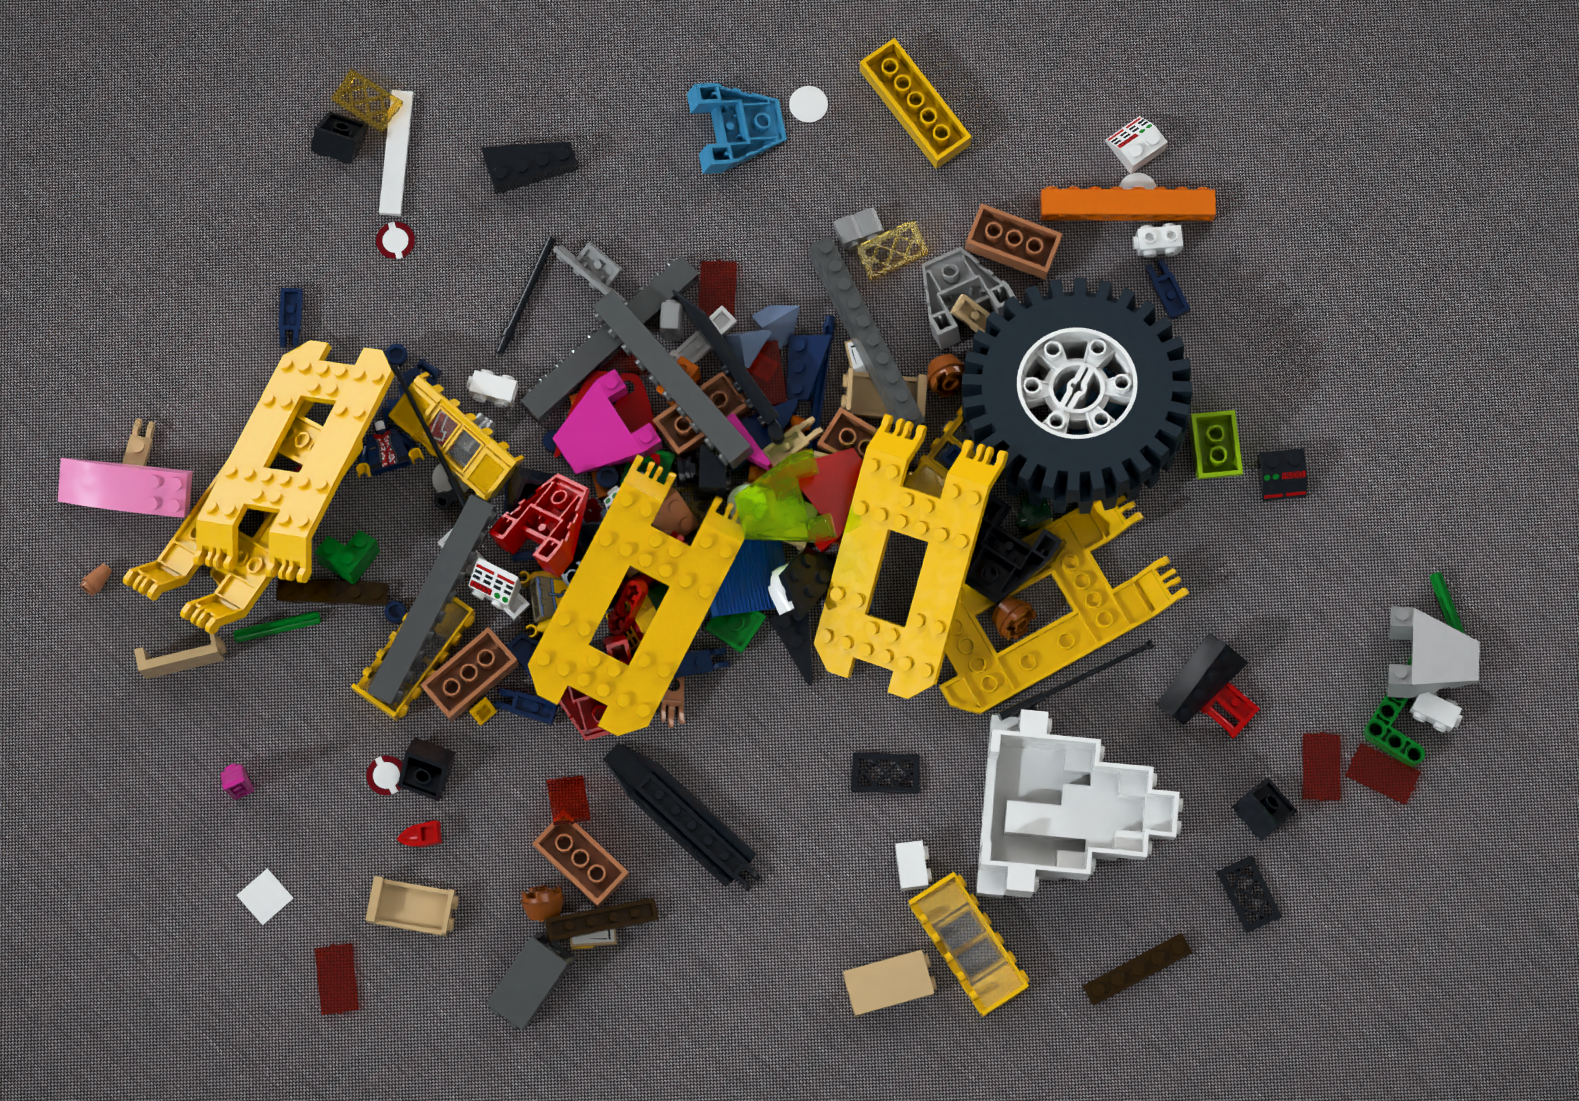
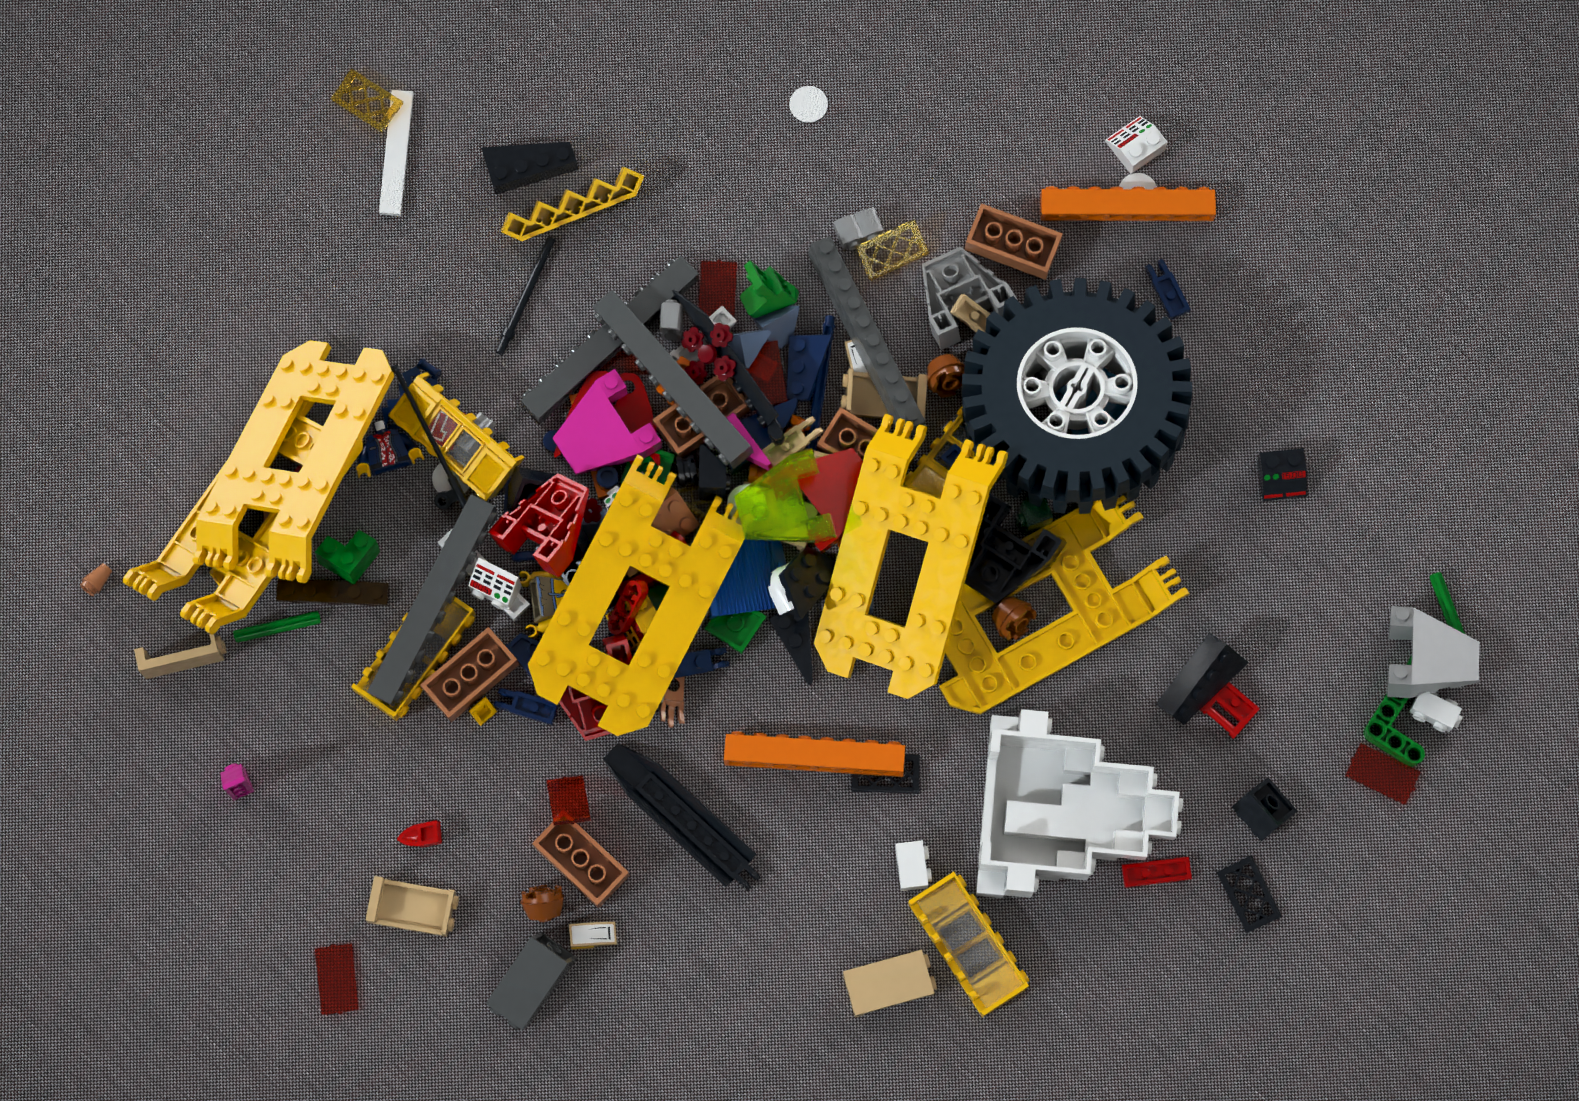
(125, 487): bright pink slope -> none
(139, 447): tan hinge -> none
(265, 896): white sticker -> none
(290, 315): dark blue hinge -> none
(339, 137): black slope -> none
(384, 775): sticker -> none
(395, 240): sticker -> none
(395, 612): dark blue tile -> none
(396, 354): dark blue tile -> none
(426, 768): black slope -> none
(492, 388): white brick -> none
(573, 206): none -> yellow brick
(593, 266): light grey bracket -> none
(601, 919): dark brown plate -> none
(708, 353): none -> dark red plant
(741, 123): dark azure wedge -> none
(768, 291): none -> green piece
(814, 755): none -> orange brick
(915, 103): yellow brick -> none
(1029, 703): black piece -> none
(1137, 969): dark brown plate -> none
(1156, 872): none -> red tile
(1158, 240): white brick -> none
(1215, 444): lime brick -> none
(1321, 767): clear red piece -> none

